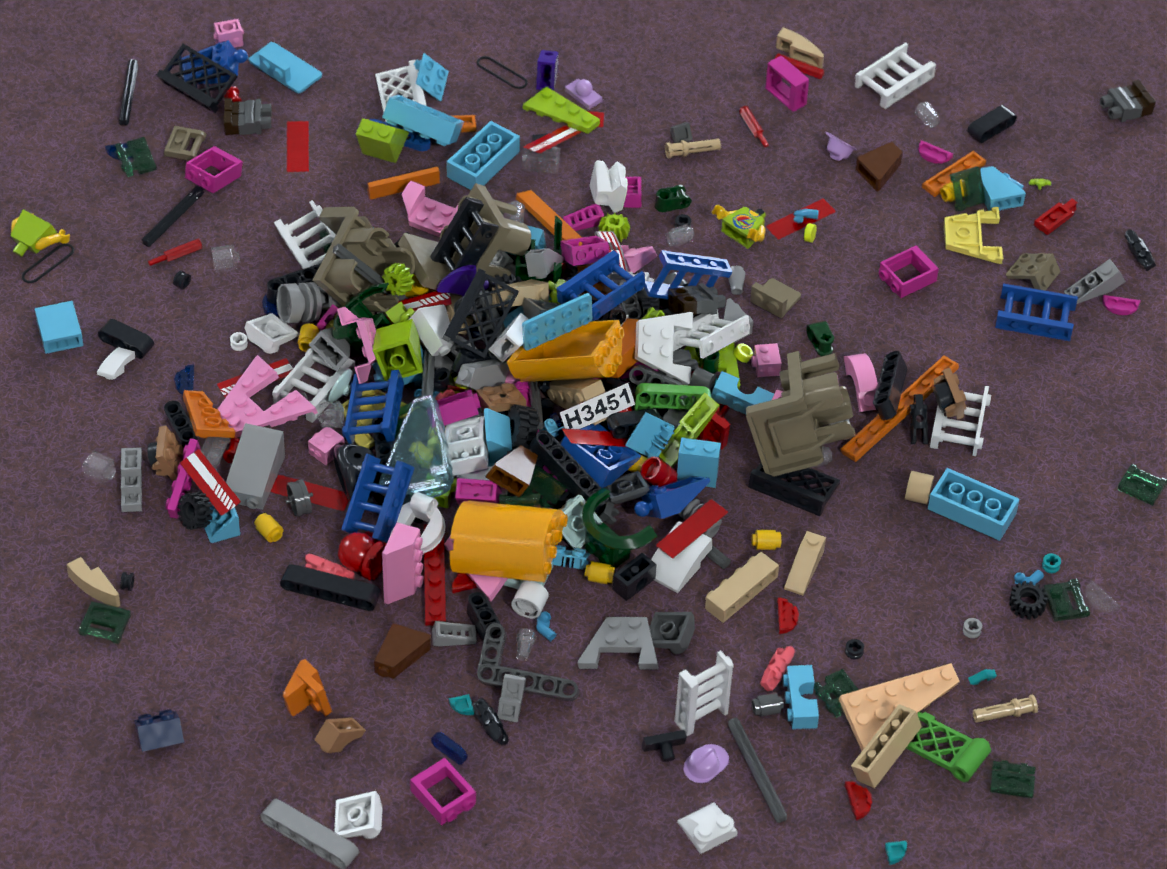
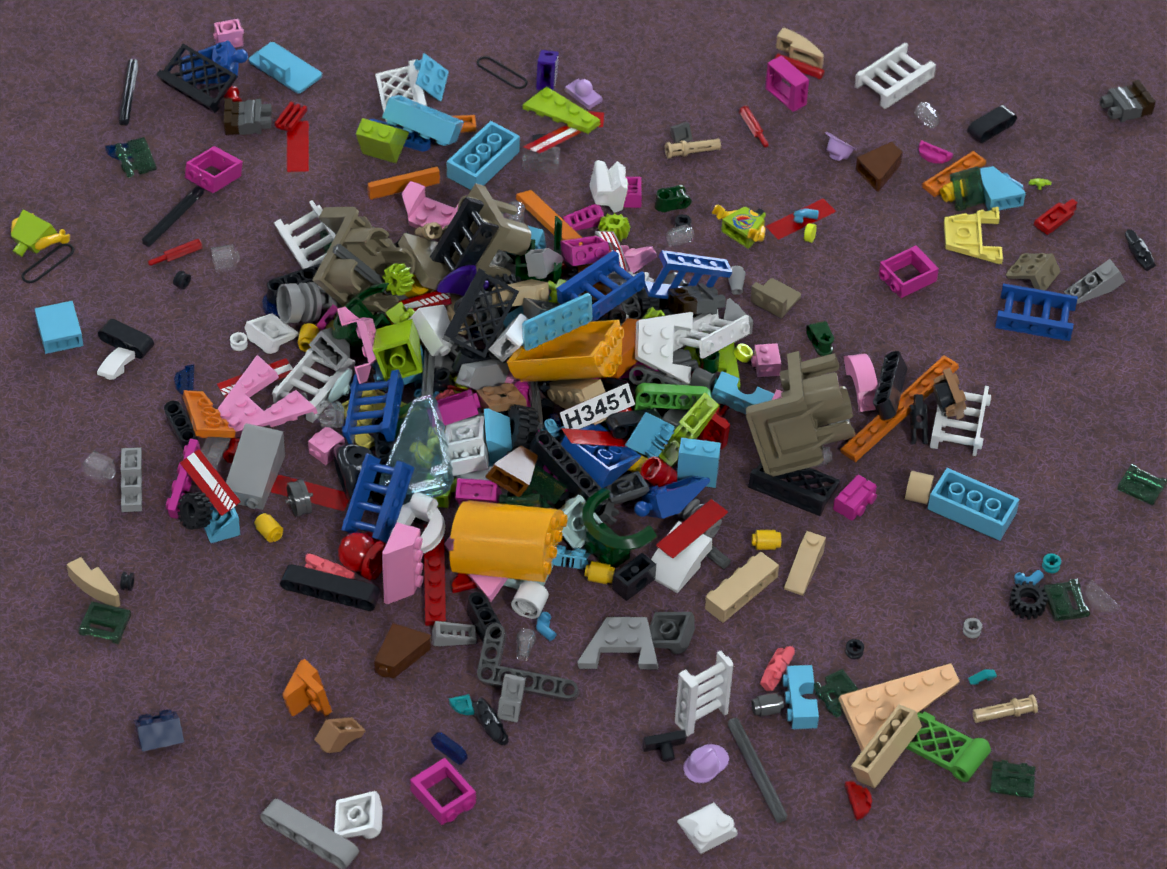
(165, 453): medium nougat piece -> none
(179, 141): dark tan plate -> none
(287, 116): none -> red tile
(429, 231): none -> tan pin
(787, 615): red tile -> none
(855, 497): none -> dark pink brick
(895, 851): teal tile -> none
(1120, 305): dark pink tile -> none

